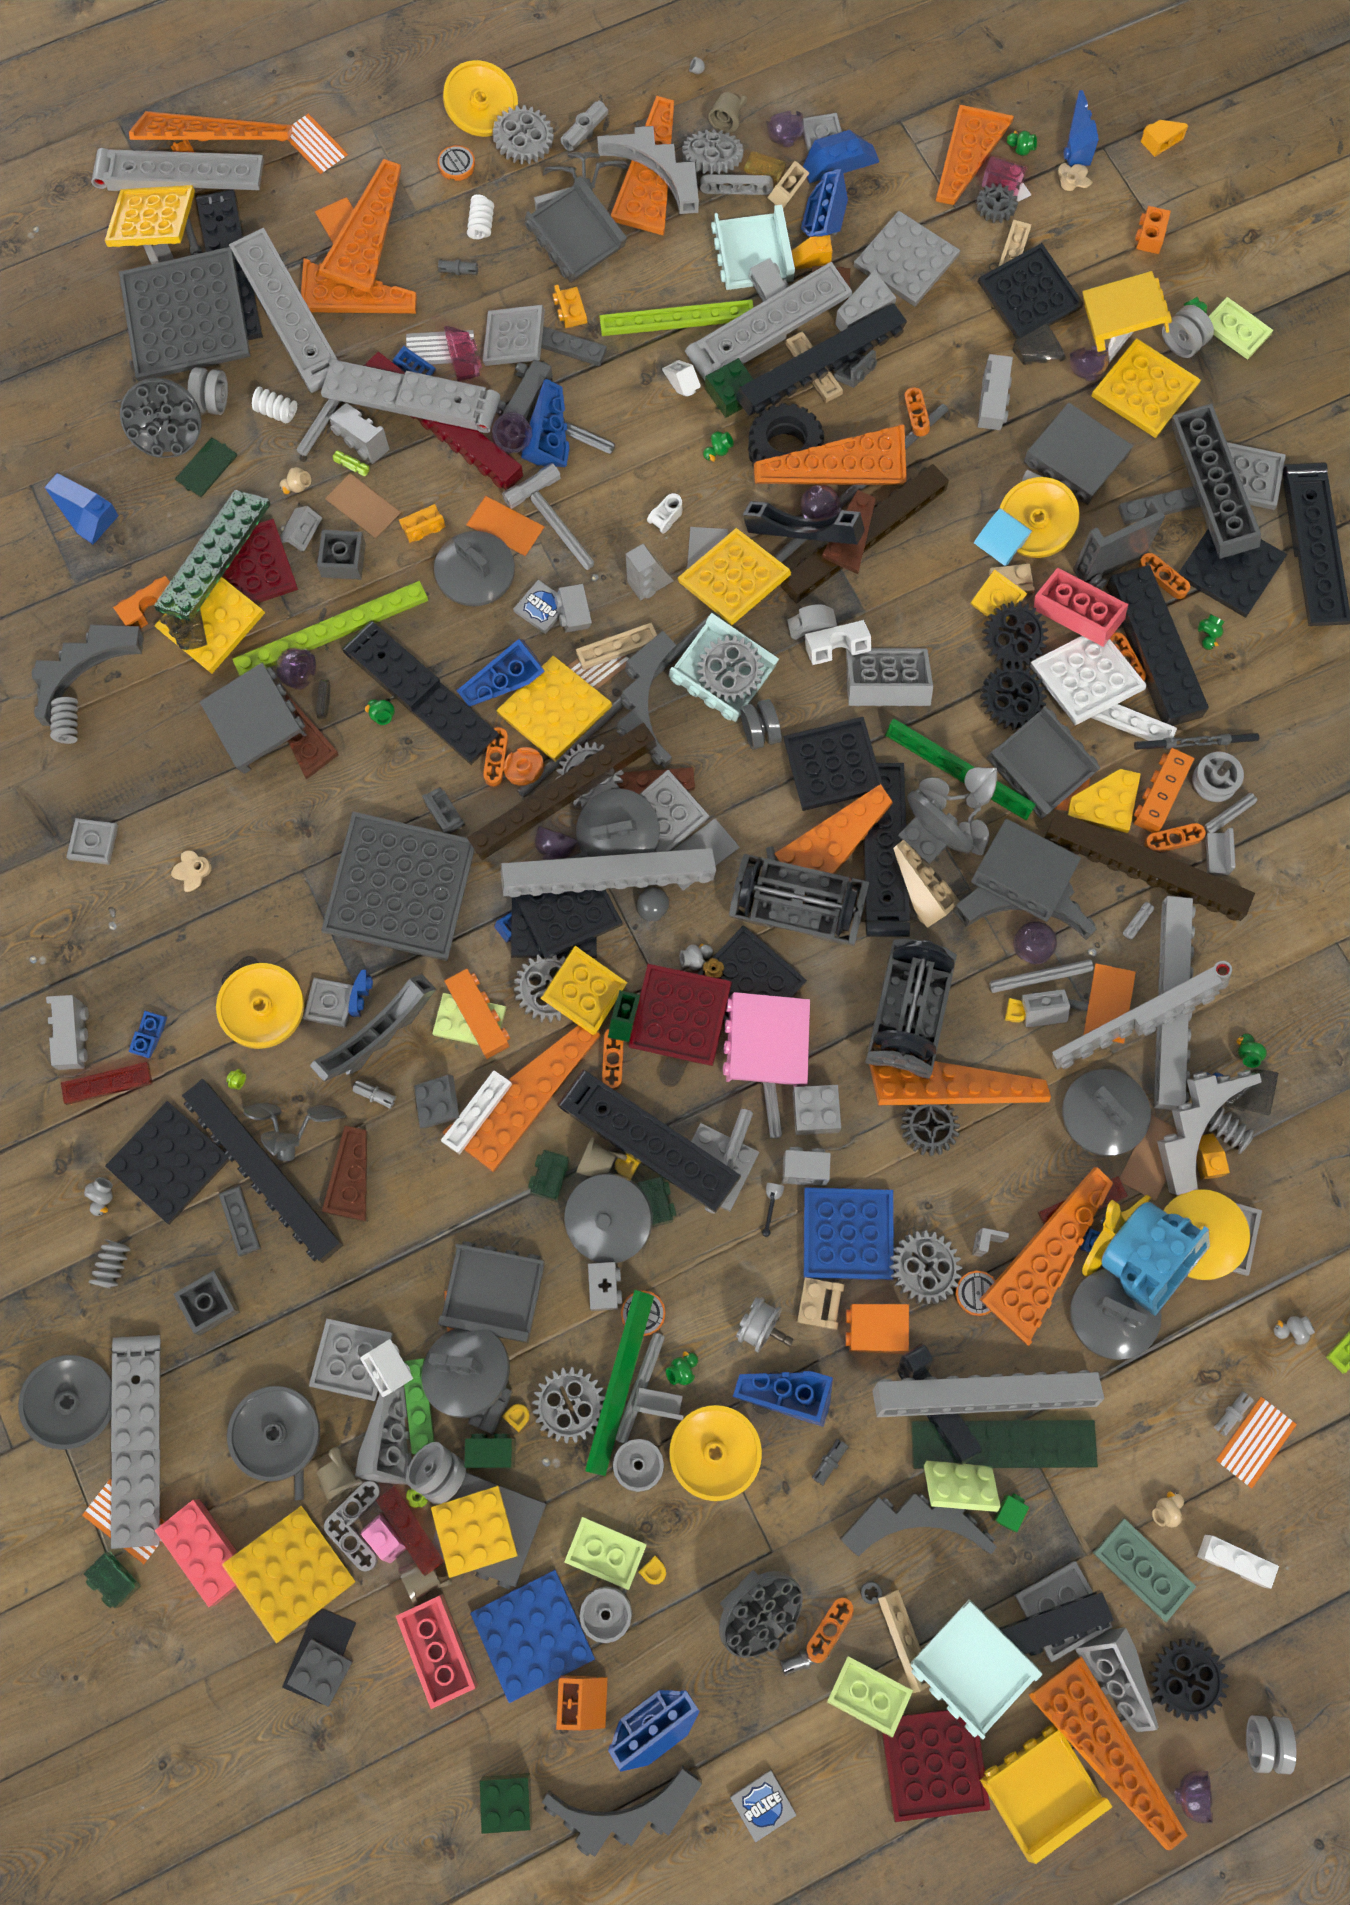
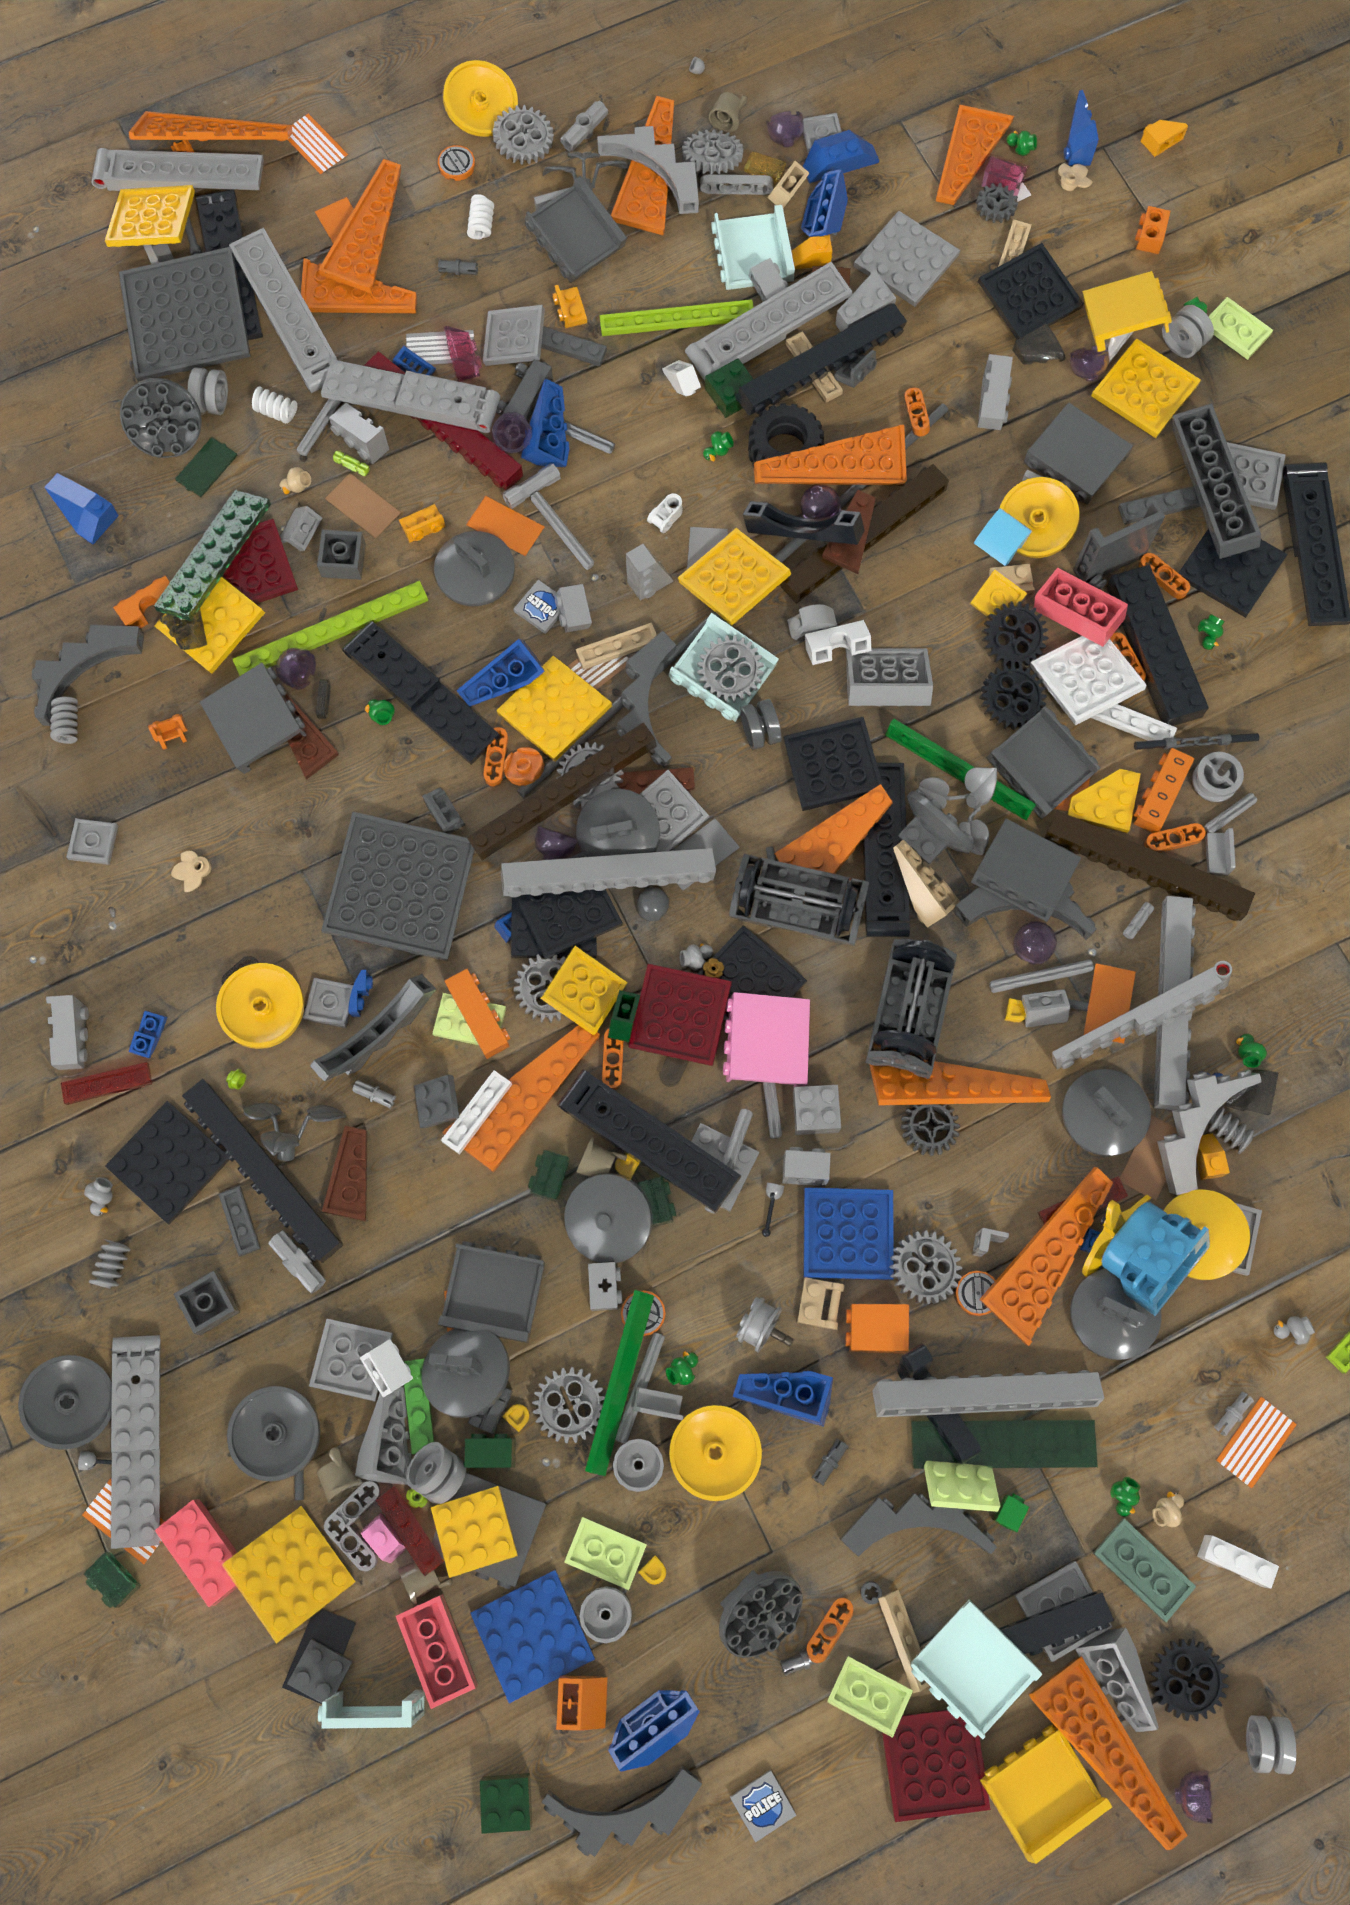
(88, 1460): none -> light grey hinge
(168, 729): none -> orange piece
(297, 1262): none -> light grey piece
(334, 1715): none -> light aqua panel
(1127, 1494): none -> green animal

